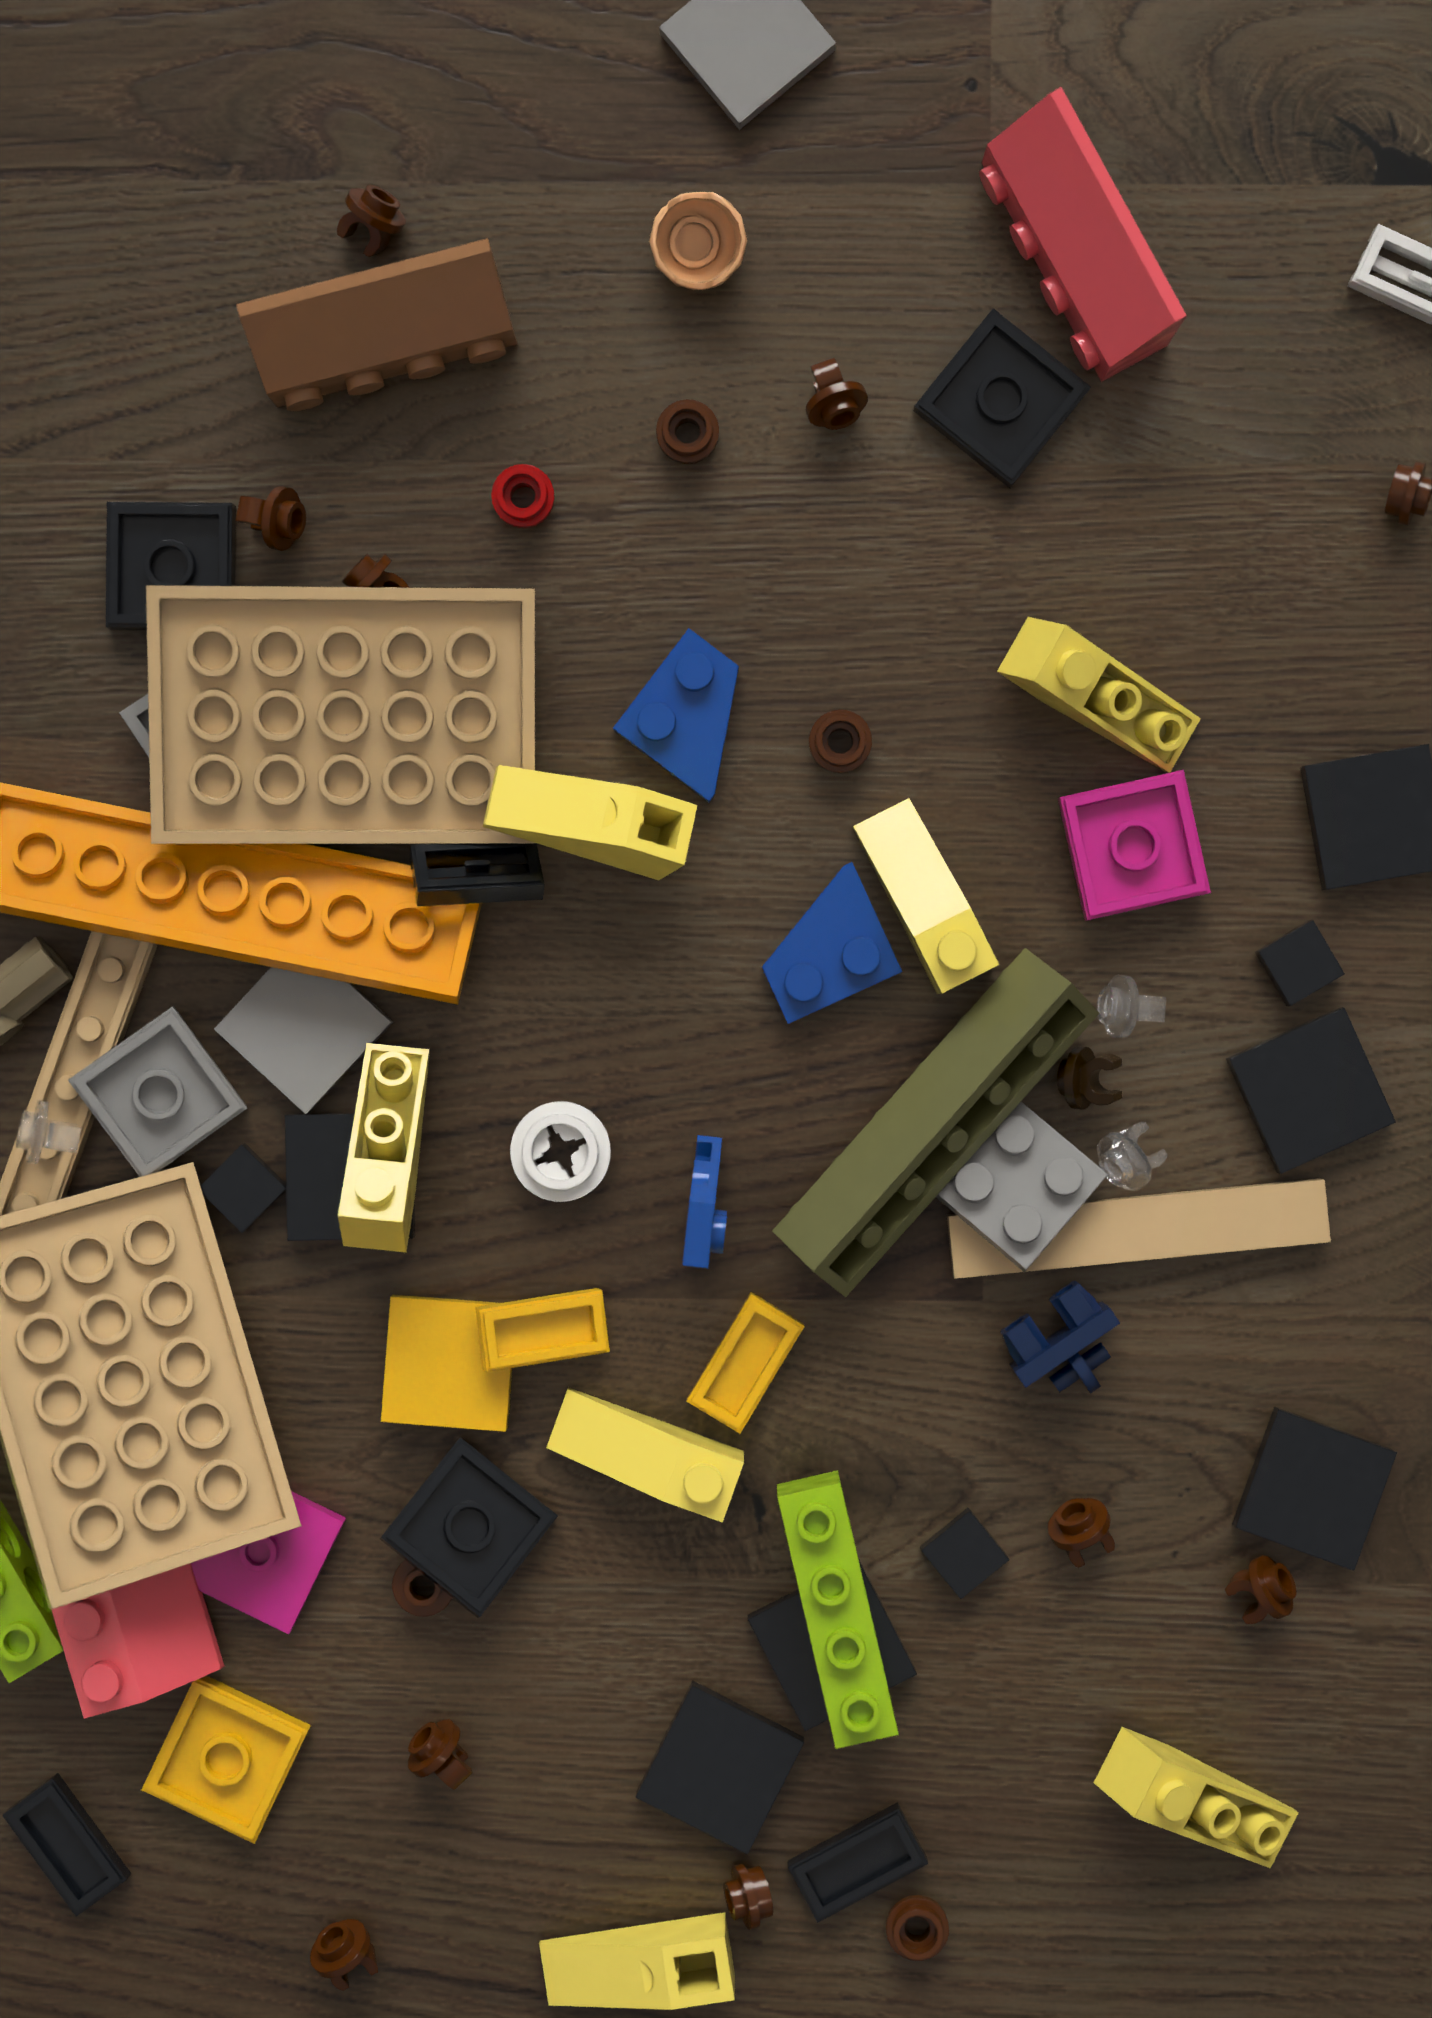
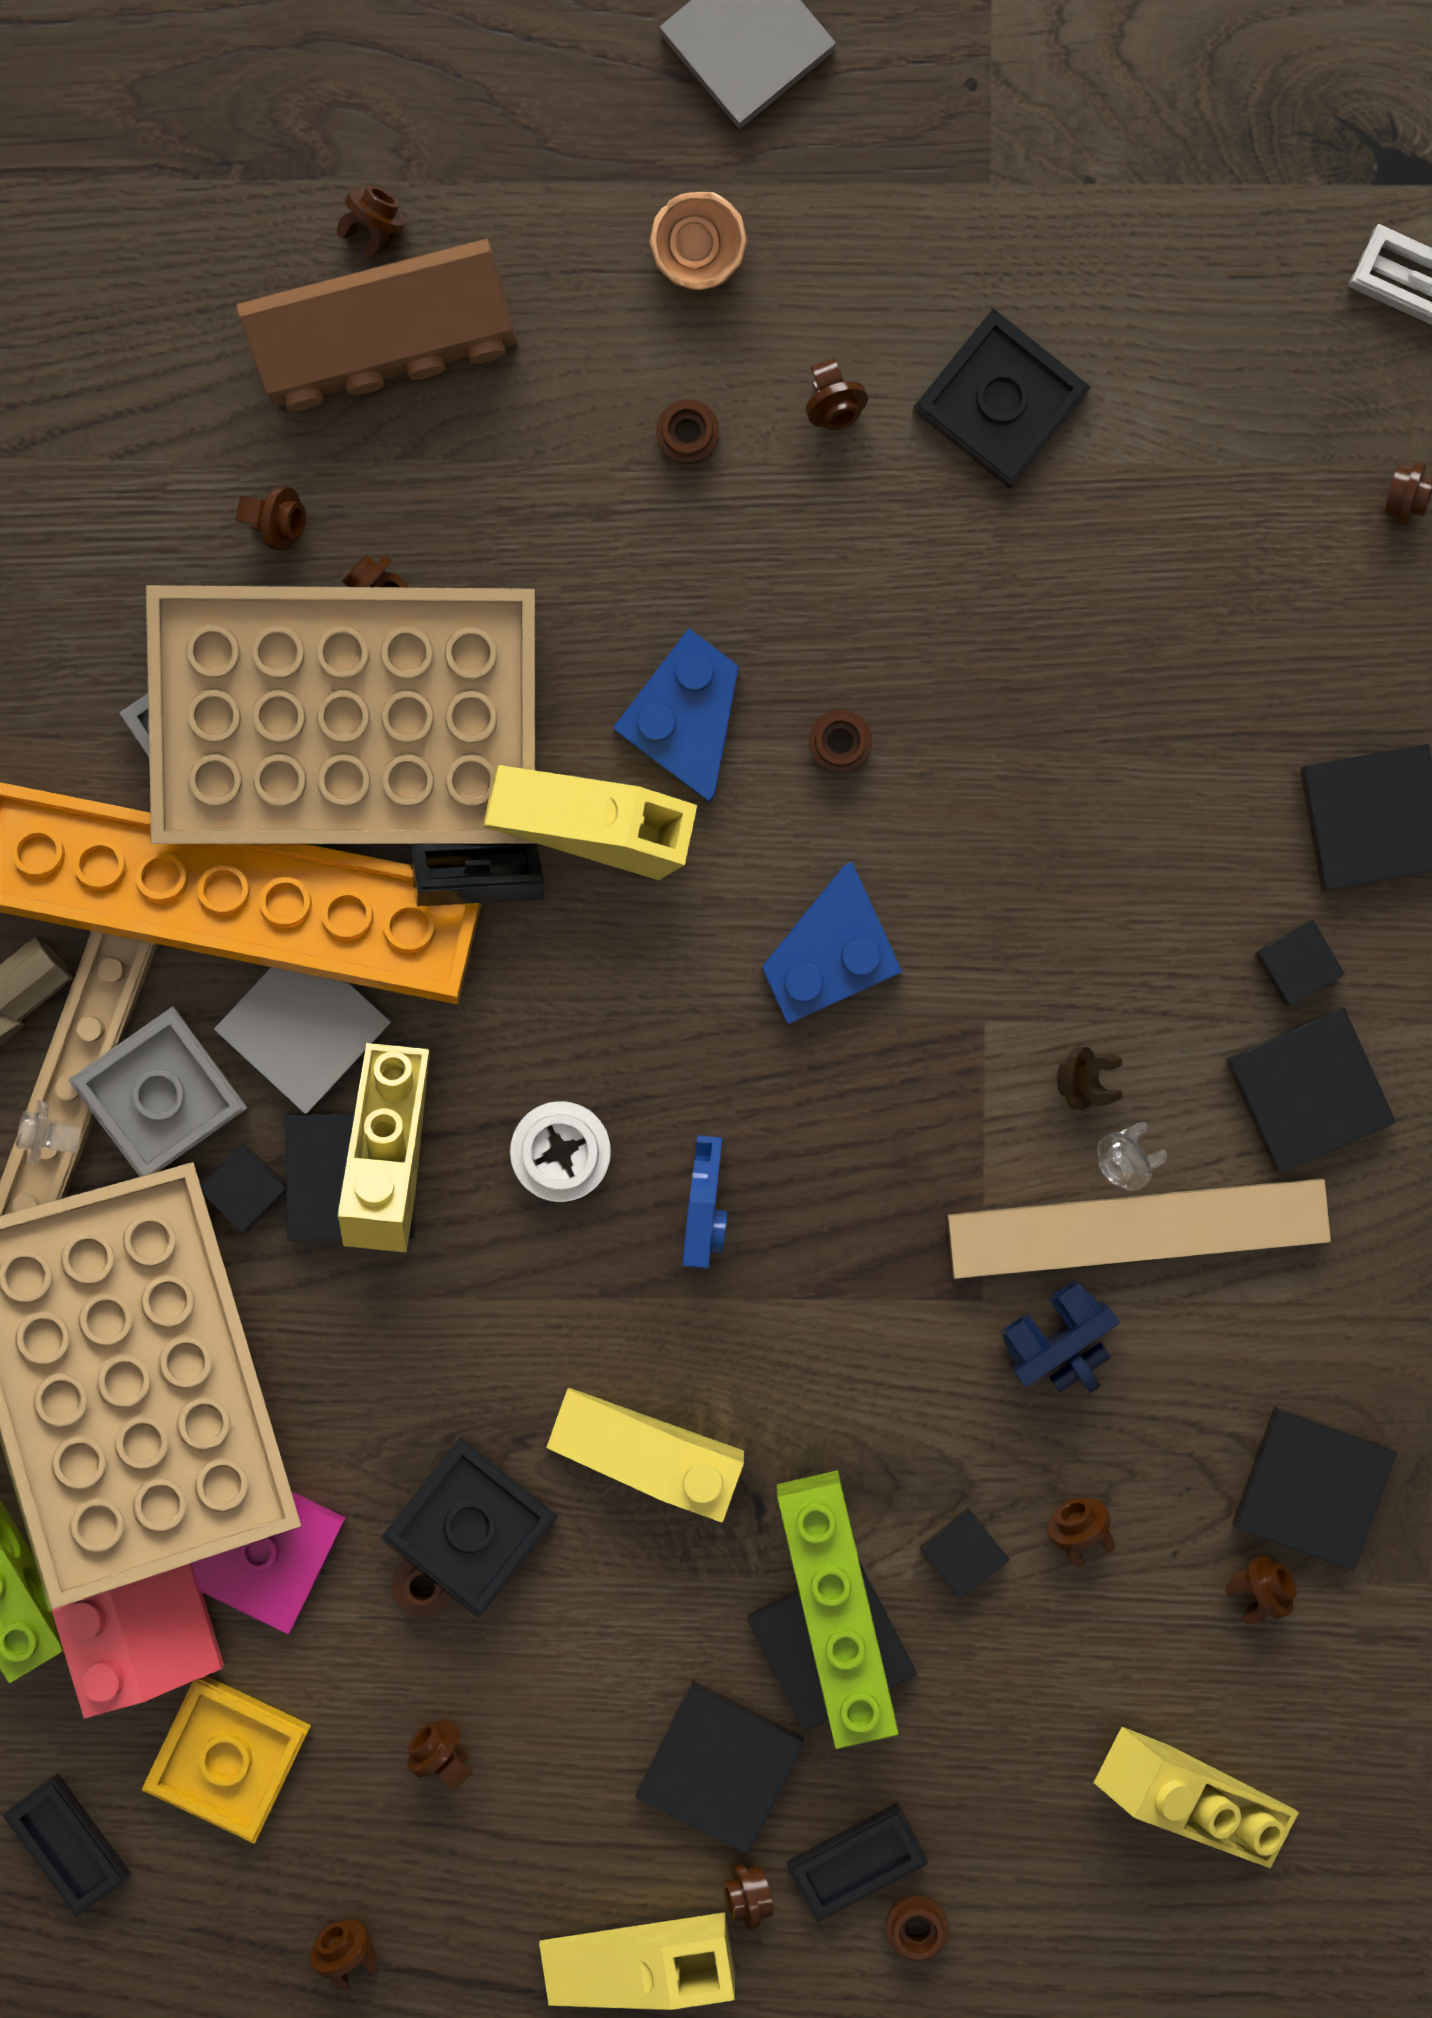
(166, 548): black tile -> none
(437, 1367): yellow tile -> none
(517, 477): red plate -> none
(542, 1329): yellow tile -> none
(745, 1362): yellow tile -> none
(925, 897): light yellow slope -> none
(935, 1122): olive brick -> none
(1022, 1186): light grey plate -> none
(1080, 238): coral slope -> none
(1098, 692): light yellow slope -> none
(1122, 1006): clear plate -> none
(1134, 845): dark pink plate -> none

